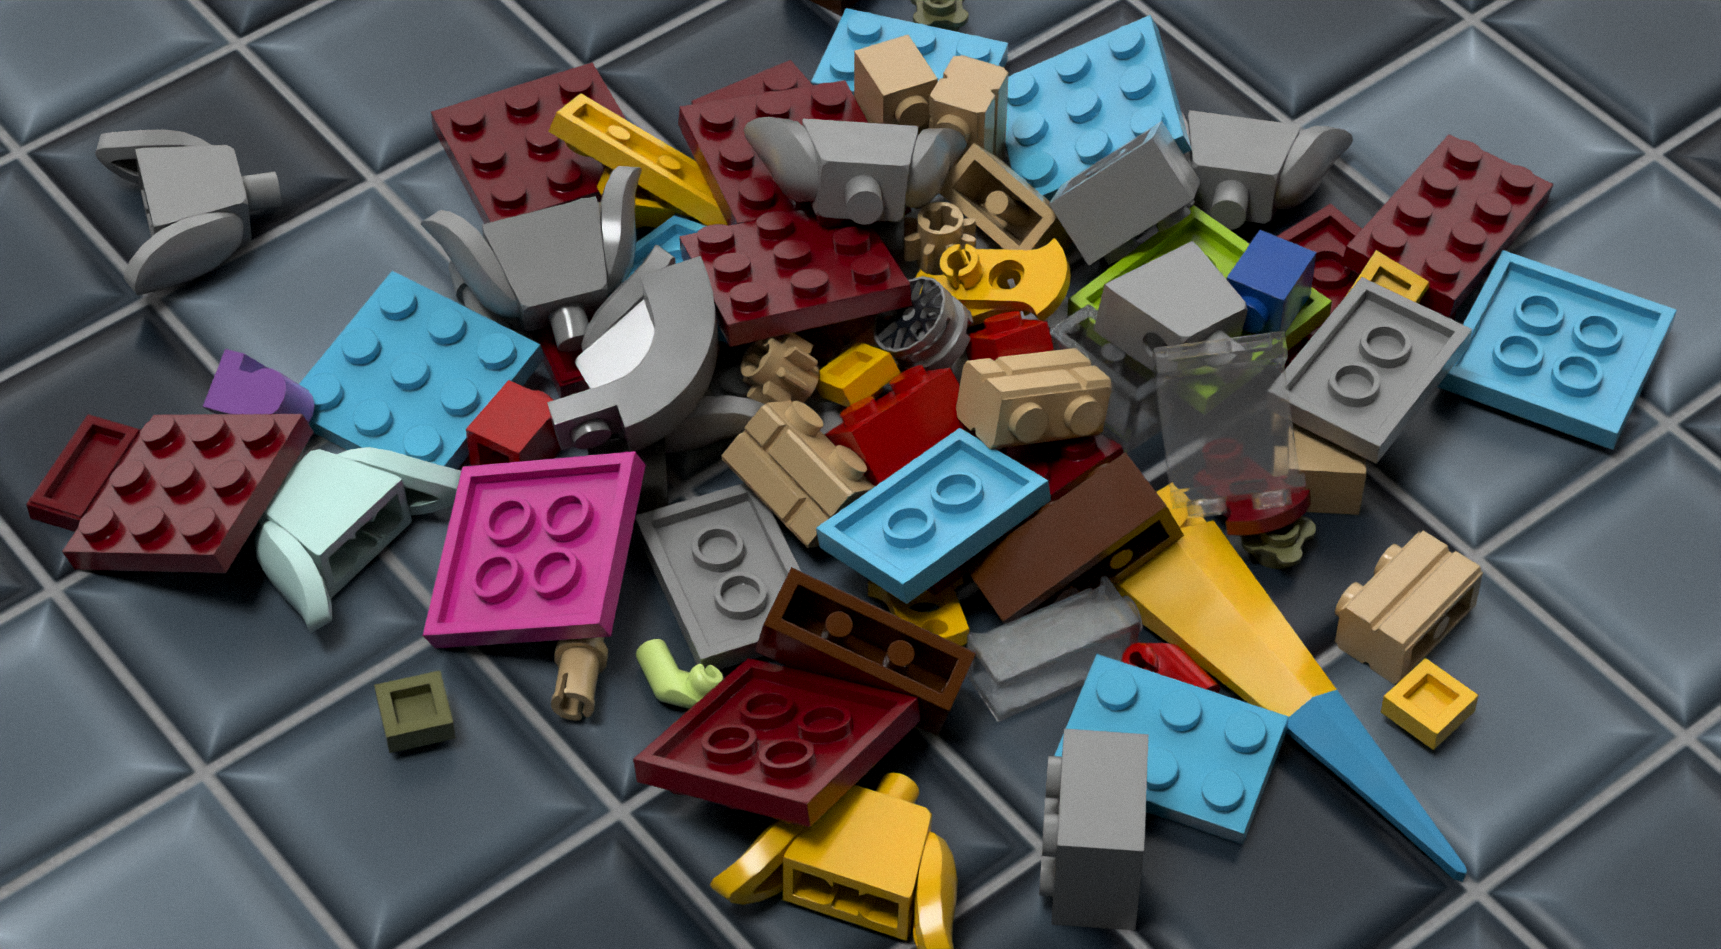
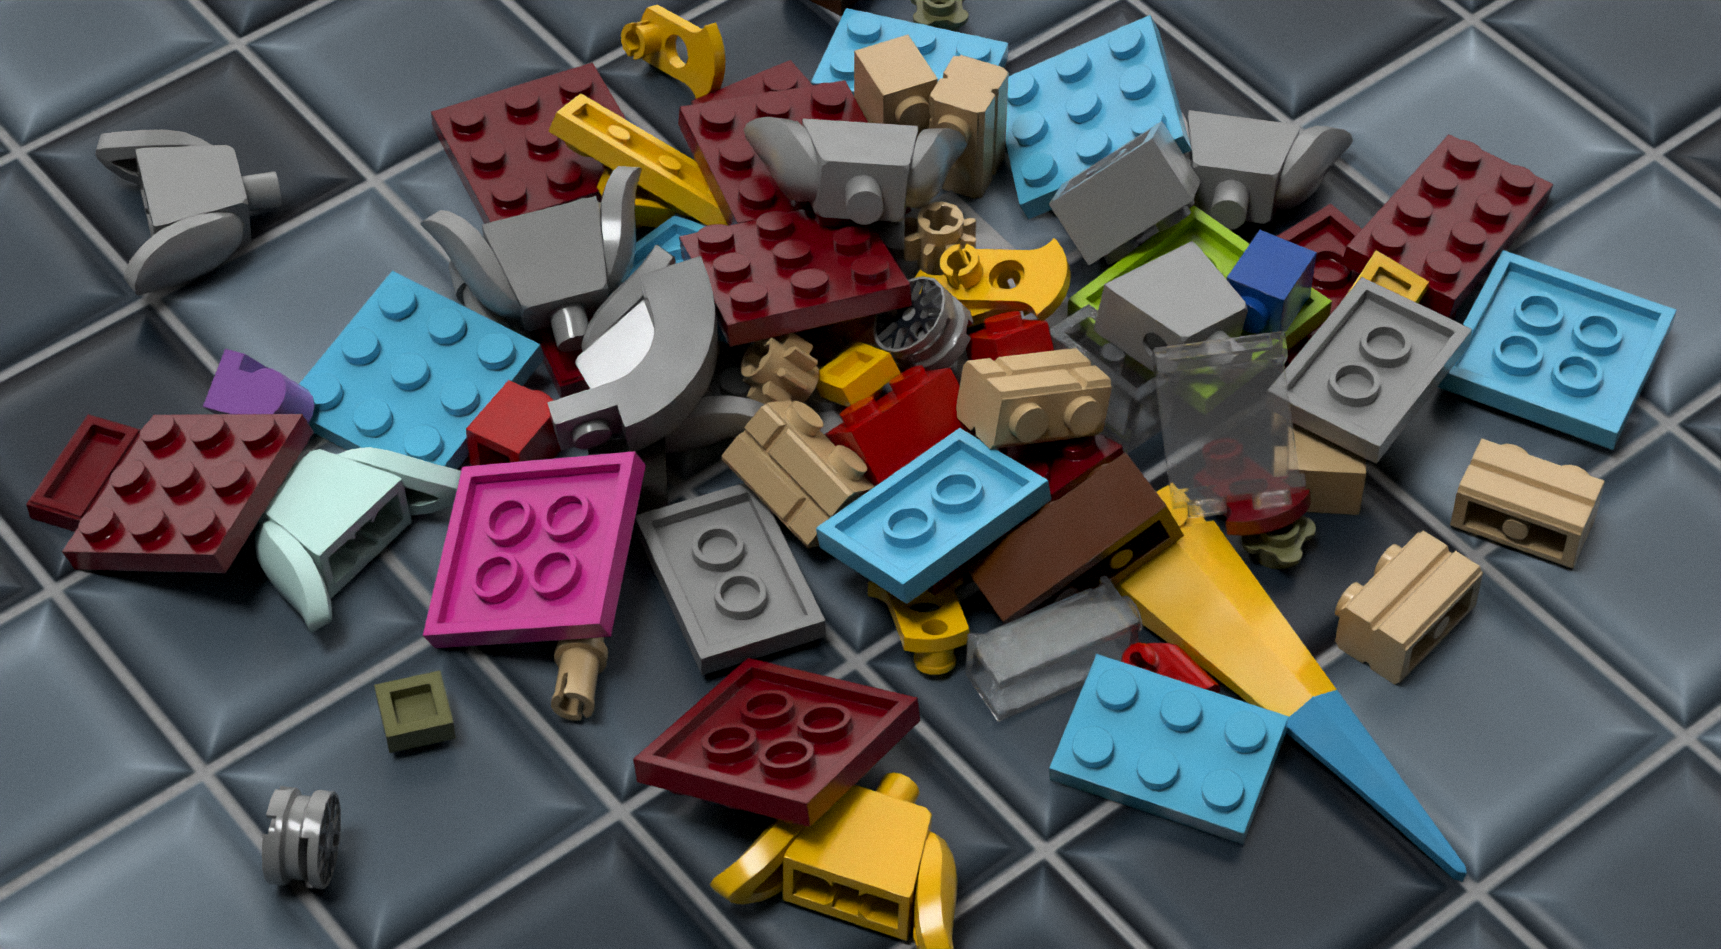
(301, 837): none -> light grey wheel
(656, 44): none -> yellow piece
(670, 682): yellowish green arm -> none
(854, 641): reddish brown brick -> none
(1002, 202): tan brick -> none
(1095, 829): light grey brick -> none
(1429, 703): yellow plate -> none
(1527, 502): none -> tan brick

